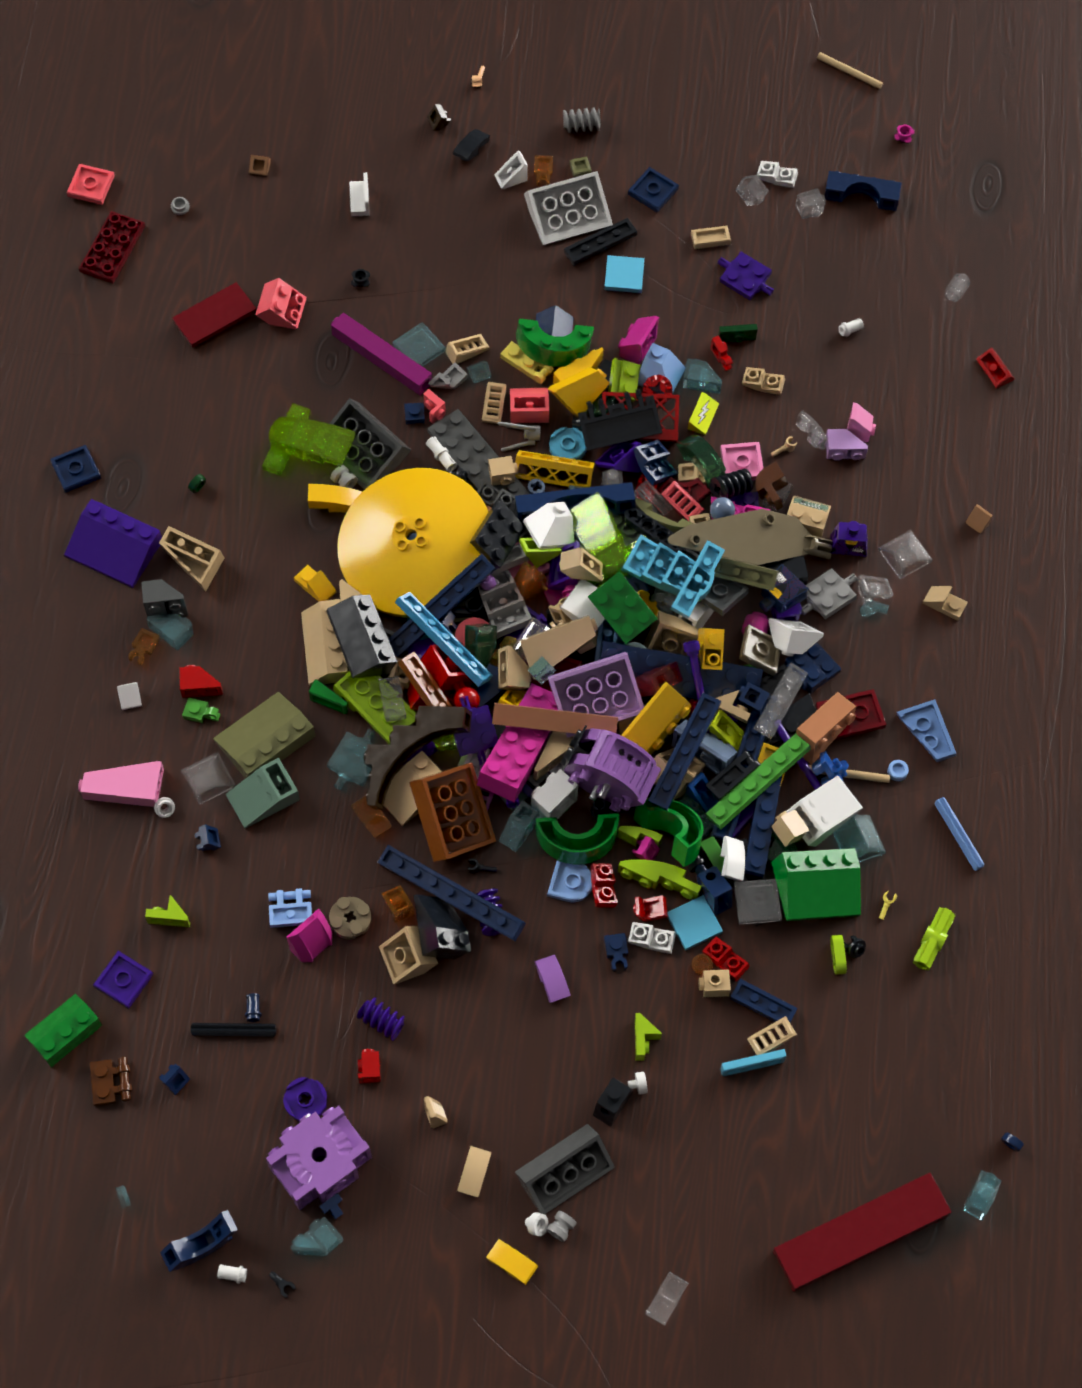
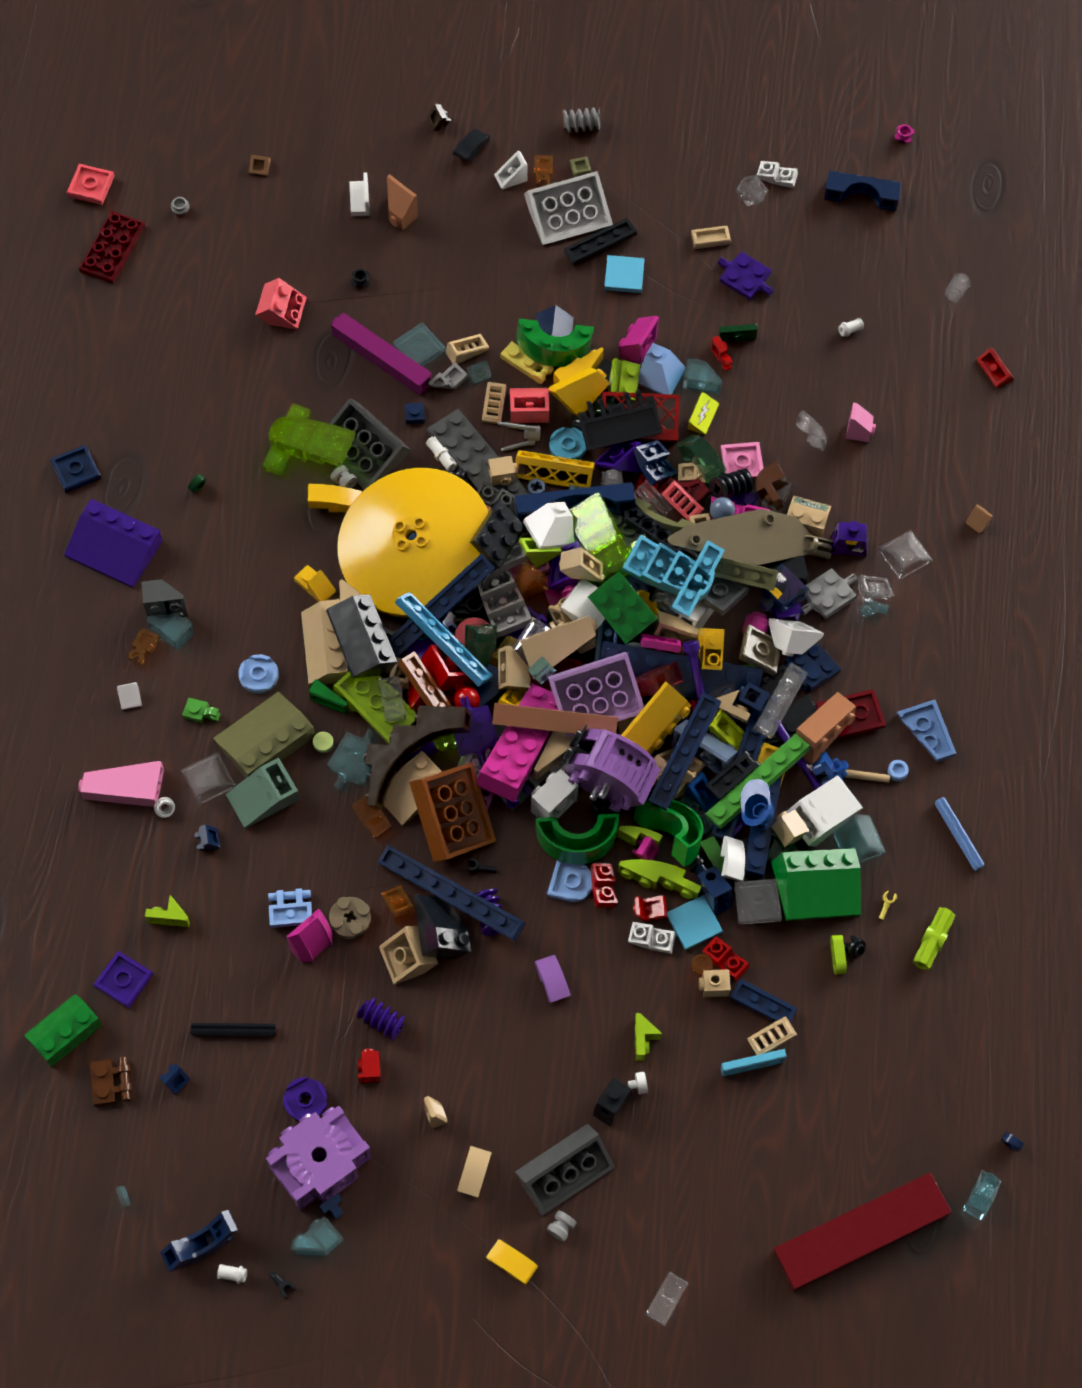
(193, 556): tan wedge -> none
(198, 682): red slope -> none
(214, 314): dark red tile -> none
(253, 1010): dark blue pin -> none
(258, 674): none -> light blue tile
(323, 742): none -> yellowish green tile
(401, 204): none -> nougat slope
(434, 405): coral bracket -> none
(477, 80): light nougat hand -> none
(489, 583): medium lavender piece -> none
(519, 826): clear light blue slope -> none
(537, 1224): white tile -> none
(616, 948): dark blue plate -> none
(653, 189): dark blue tile -> none
(653, 381): red gear -> none
(660, 643): none -> dark pink plate
(756, 803): none -> blue piece
(761, 381): tan slope -> none
(786, 447): tan hand -> none
(810, 203): clear brick -> none
(844, 445): lavender slope -> none
(849, 70): tan bar -> none
(944, 602): tan slope -> none

